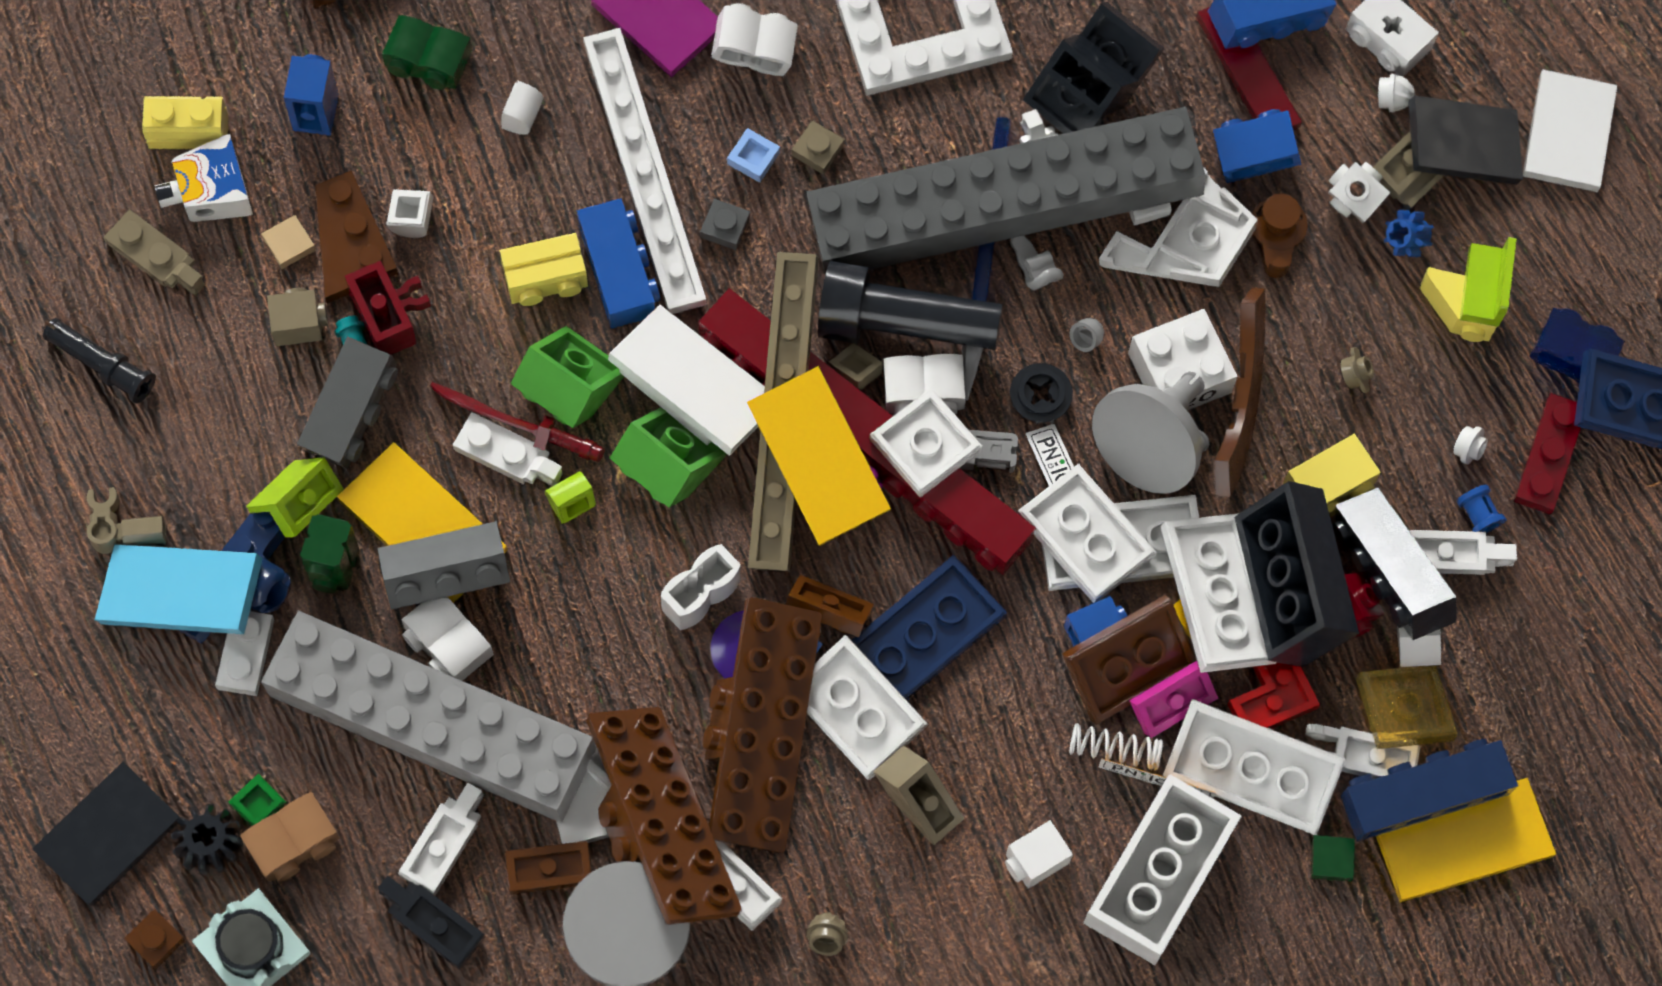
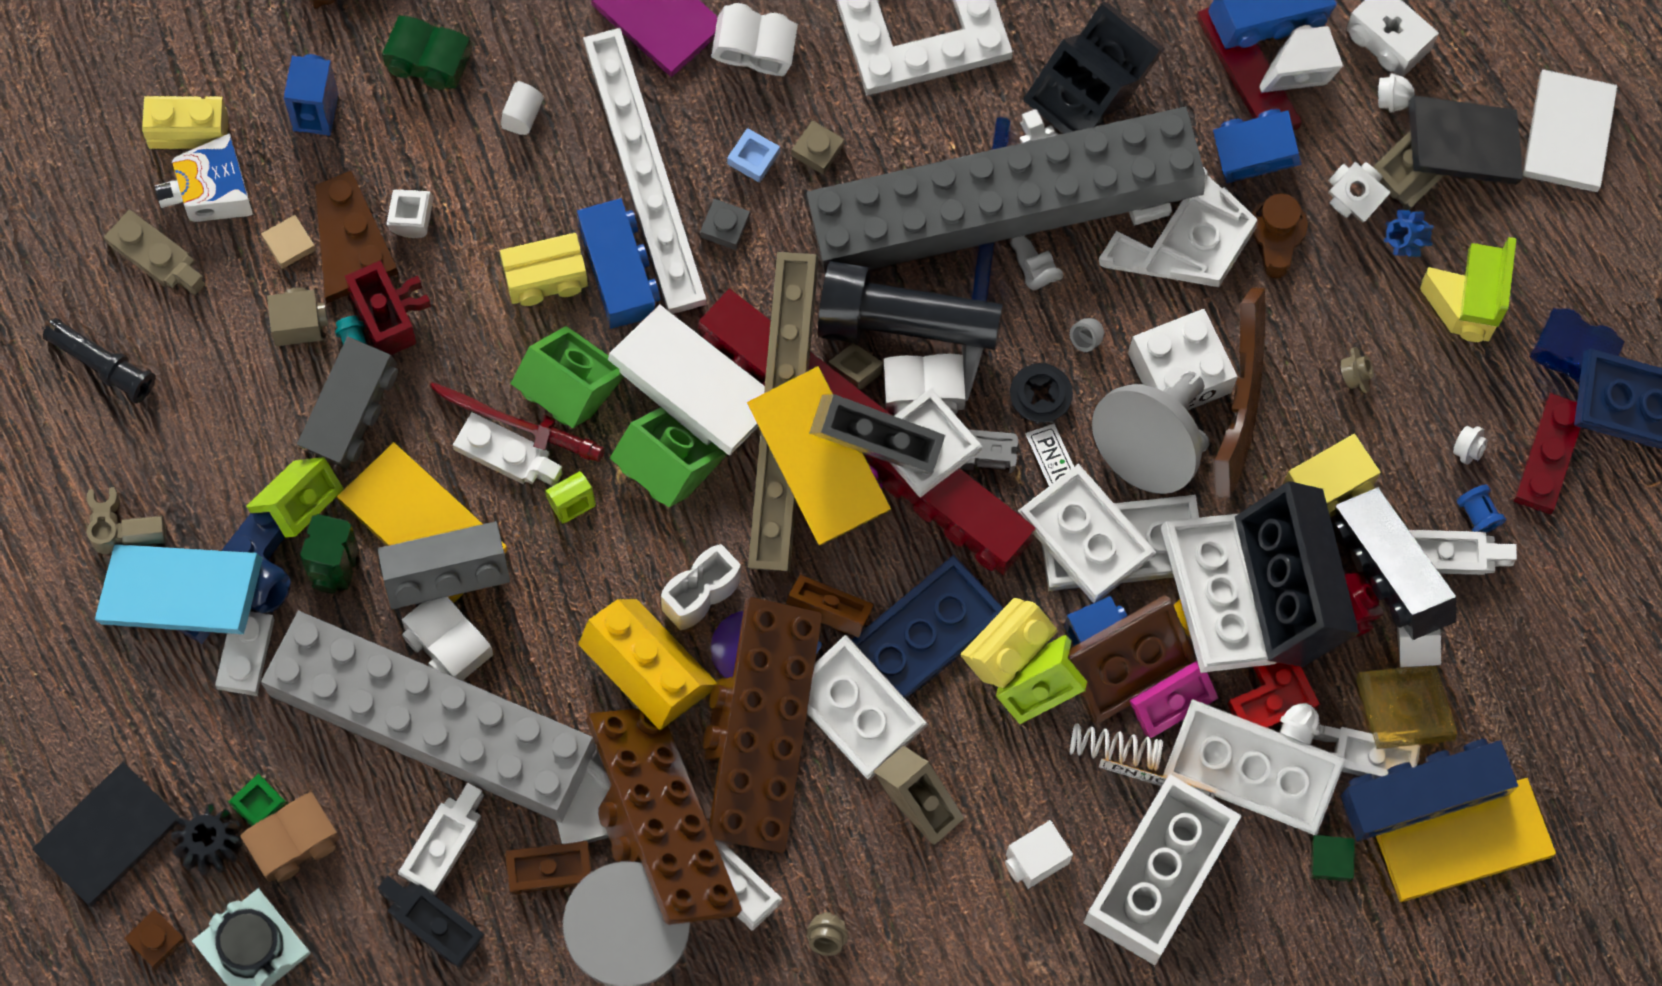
(645, 661): none -> yellow slope
(877, 434): none -> dark grey brick
(1009, 642): none -> light yellow brick
(1043, 682): none -> lime panel
(1301, 723): none -> white plate
(1303, 60): none -> white slope

